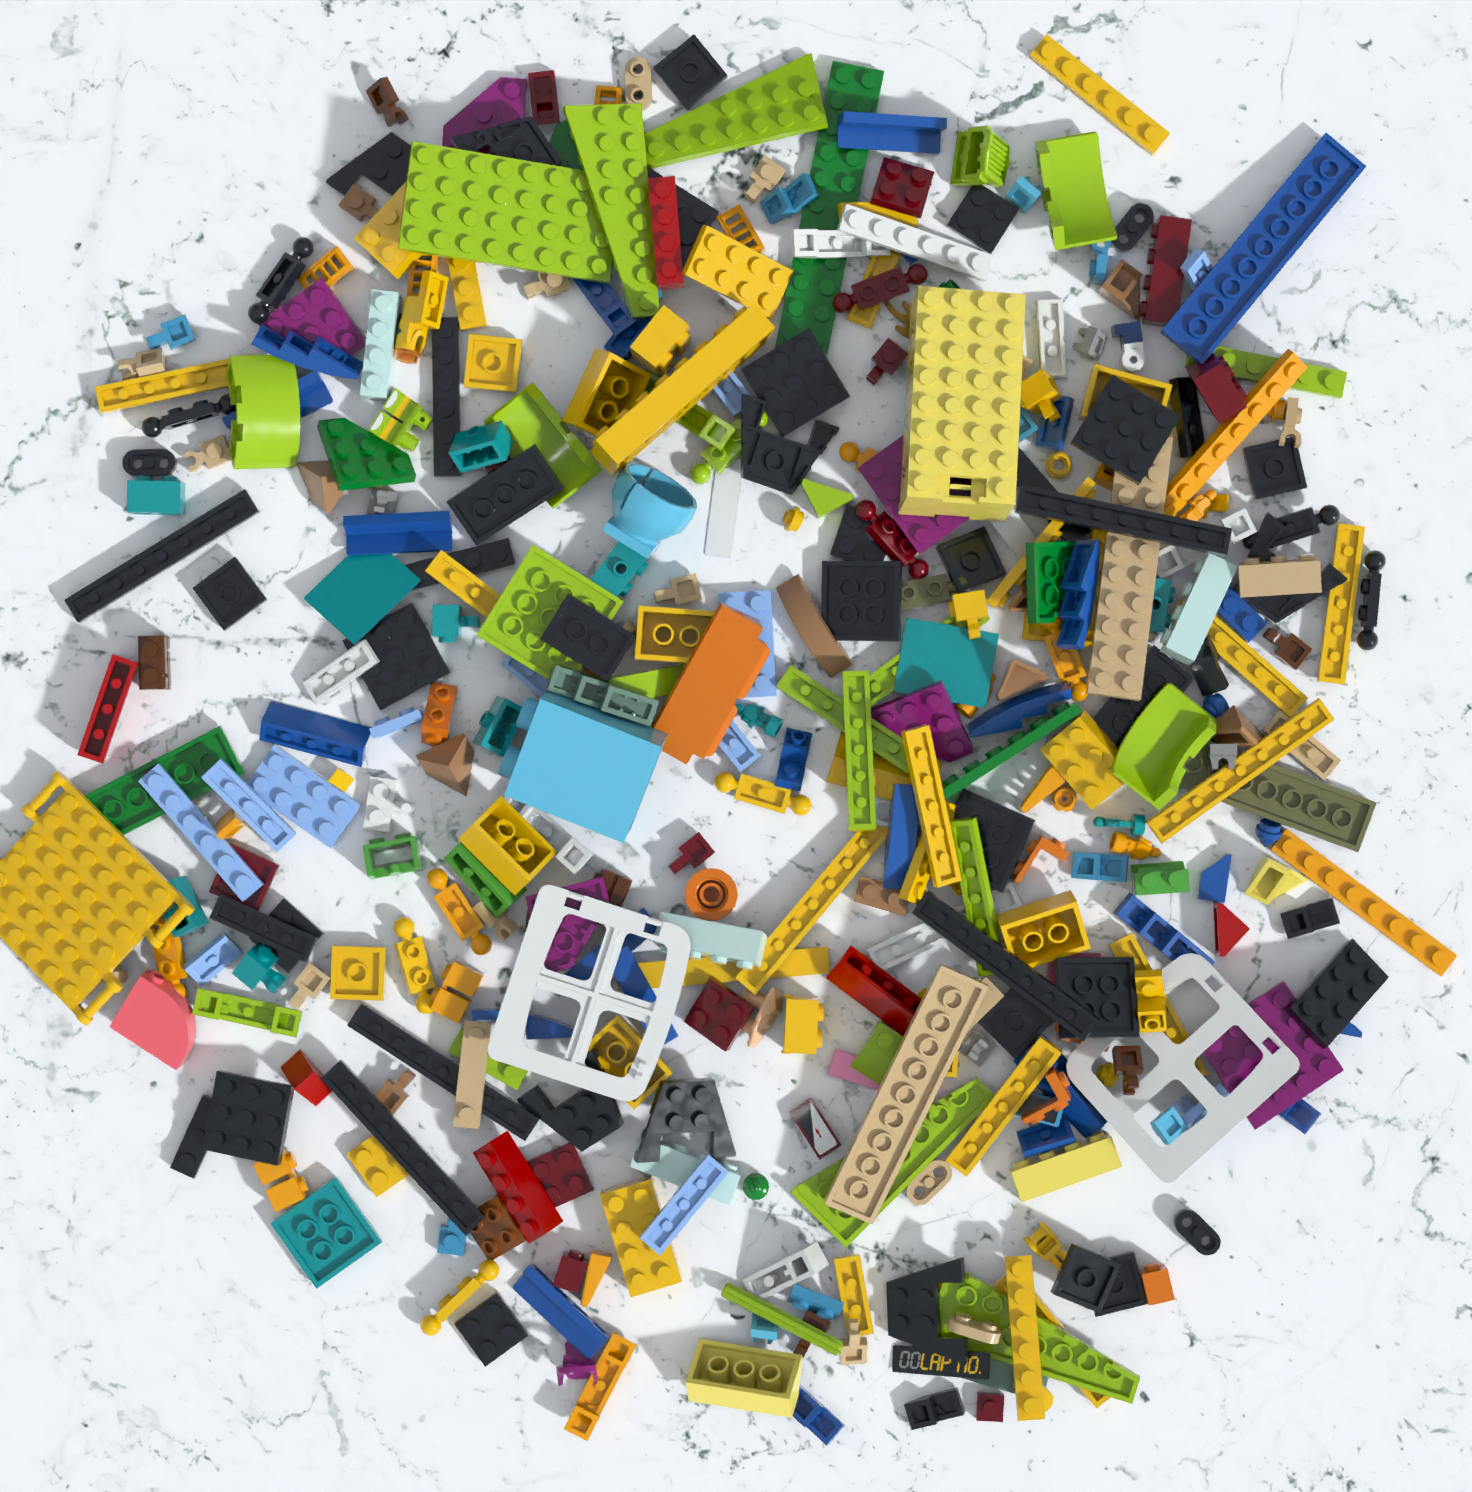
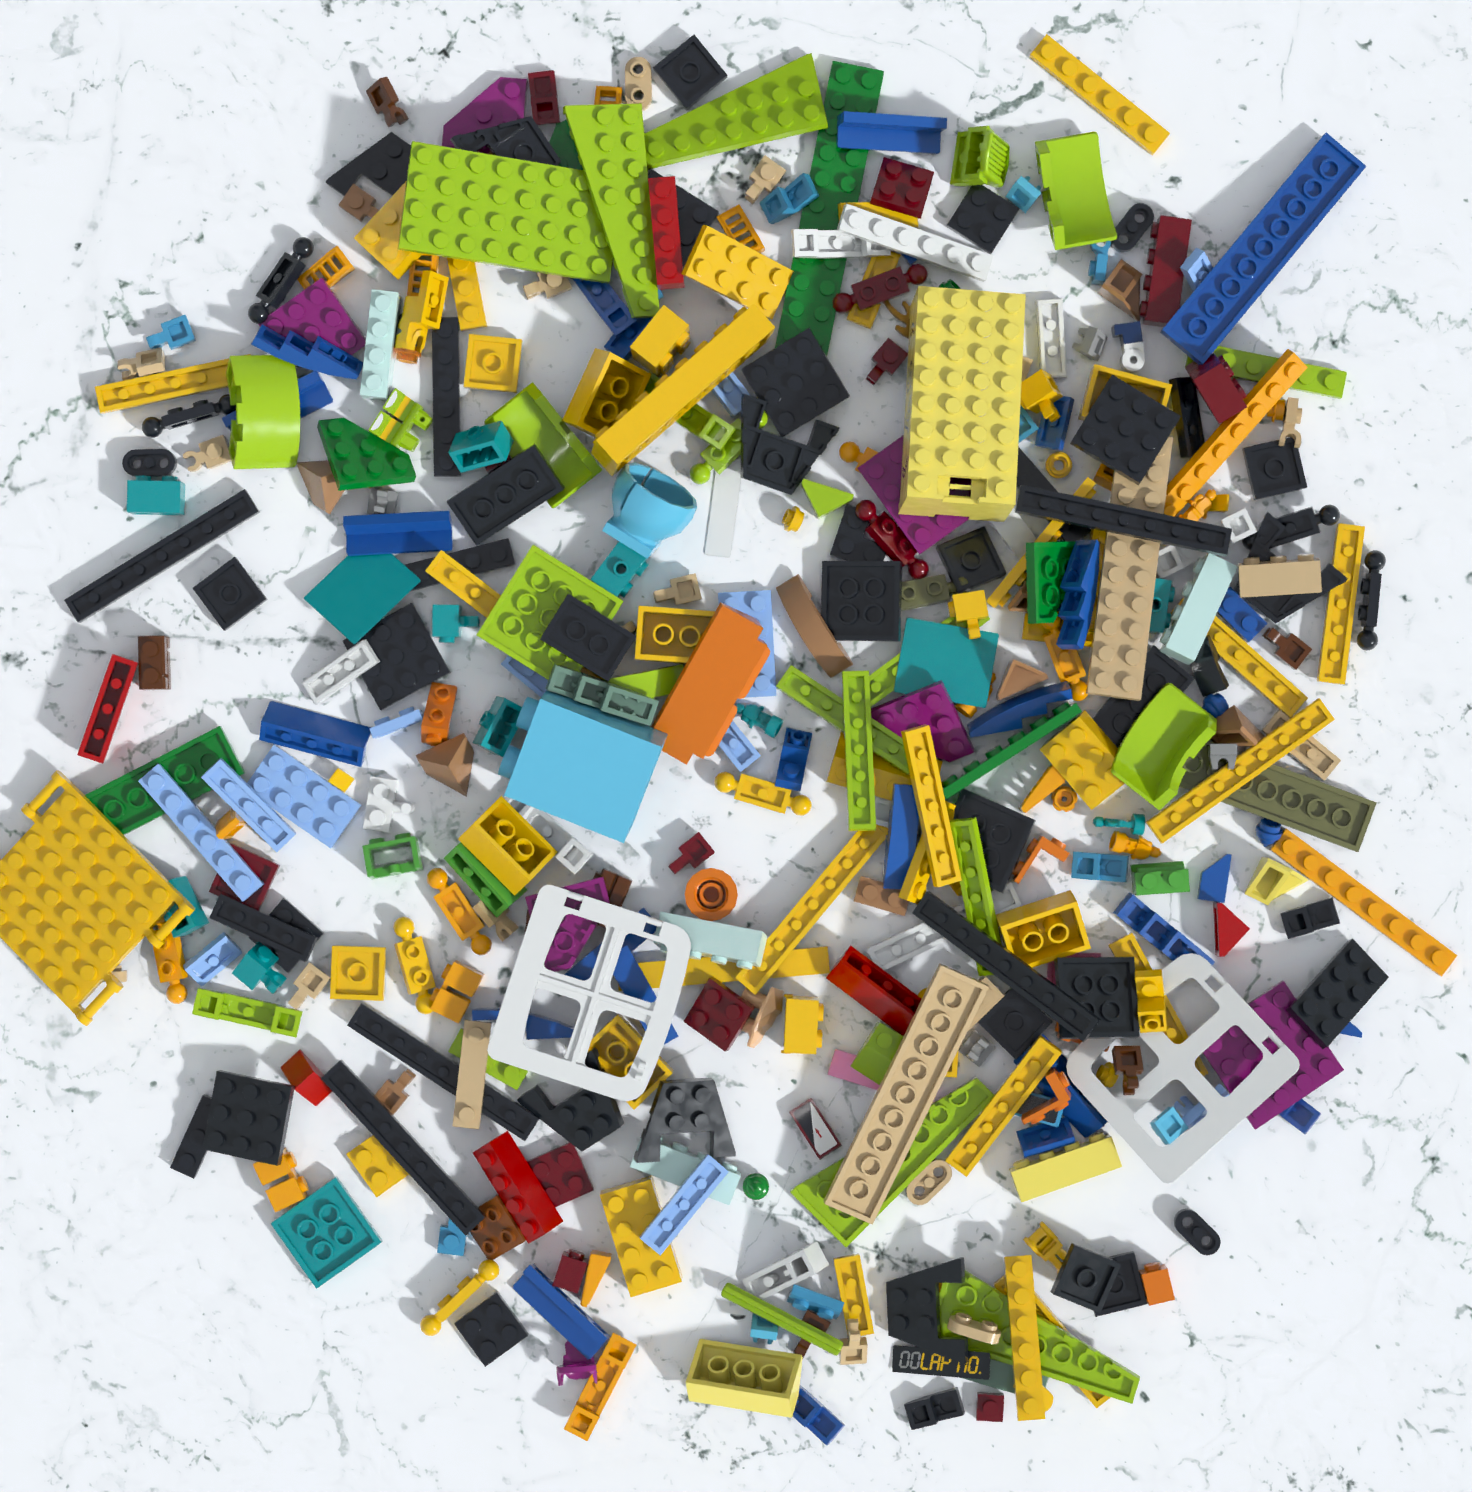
(157, 1019): coral brick -> none

